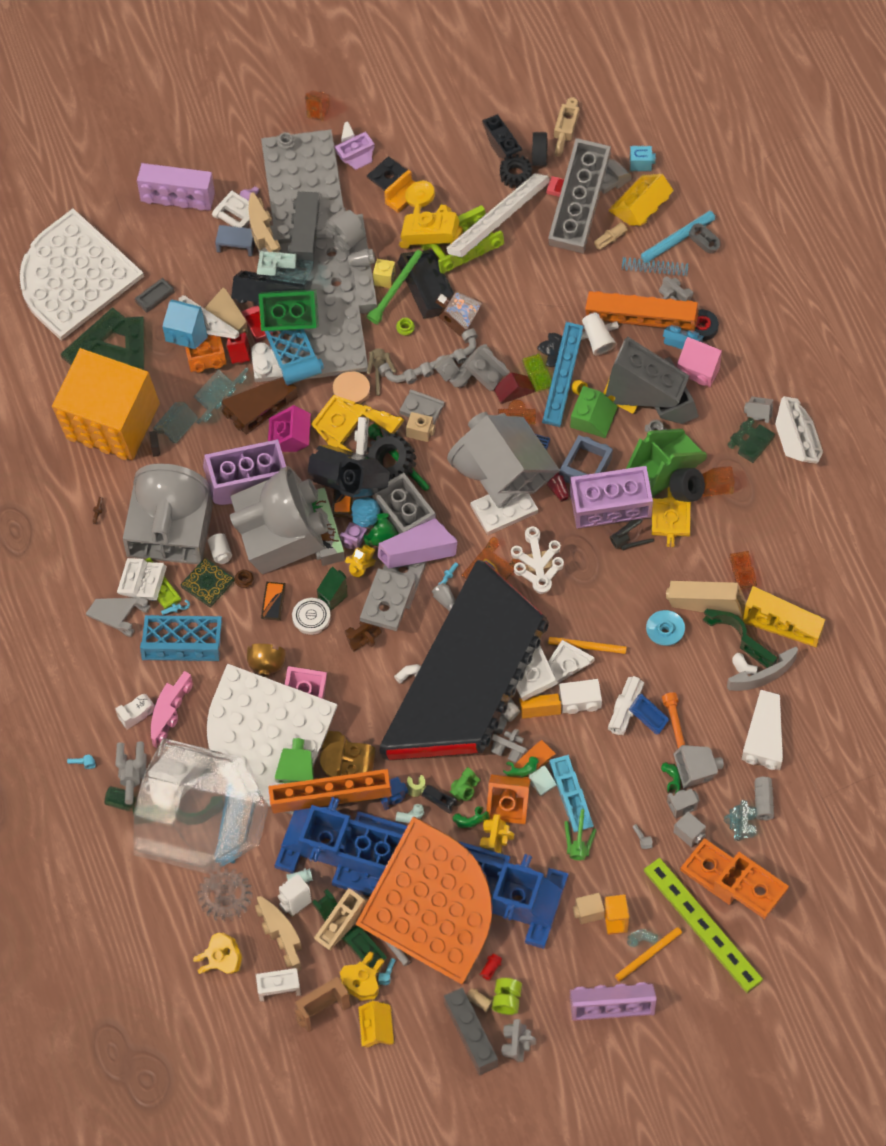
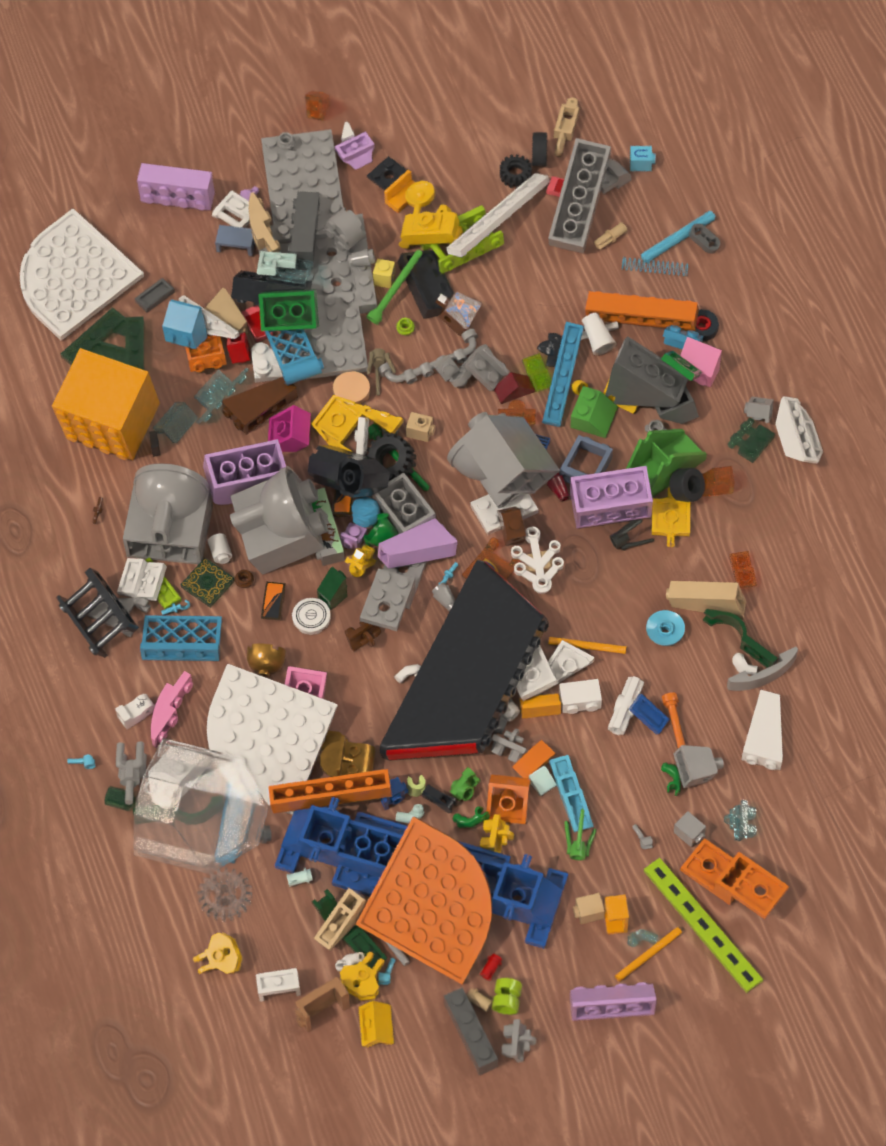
(114, 608): none -> black fence
(266, 834): none -> dark grey plate
(281, 929): tan slope -> none
(294, 895): white brick -> none
(295, 764): bright green torso -> none
(350, 959): none -> white arm
(421, 404): light grey plate -> none
(500, 137): black slope -> none
(511, 525): none -> reddish brown torso
(528, 768): green piece -> none
(642, 199): yellow slope -> none
(672, 290): light grey hips -> none
(681, 365): none -> green tile
(683, 802): light grey brick -> none
(764, 798): light grey axle -> none
(782, 618): yellow wedge -> none

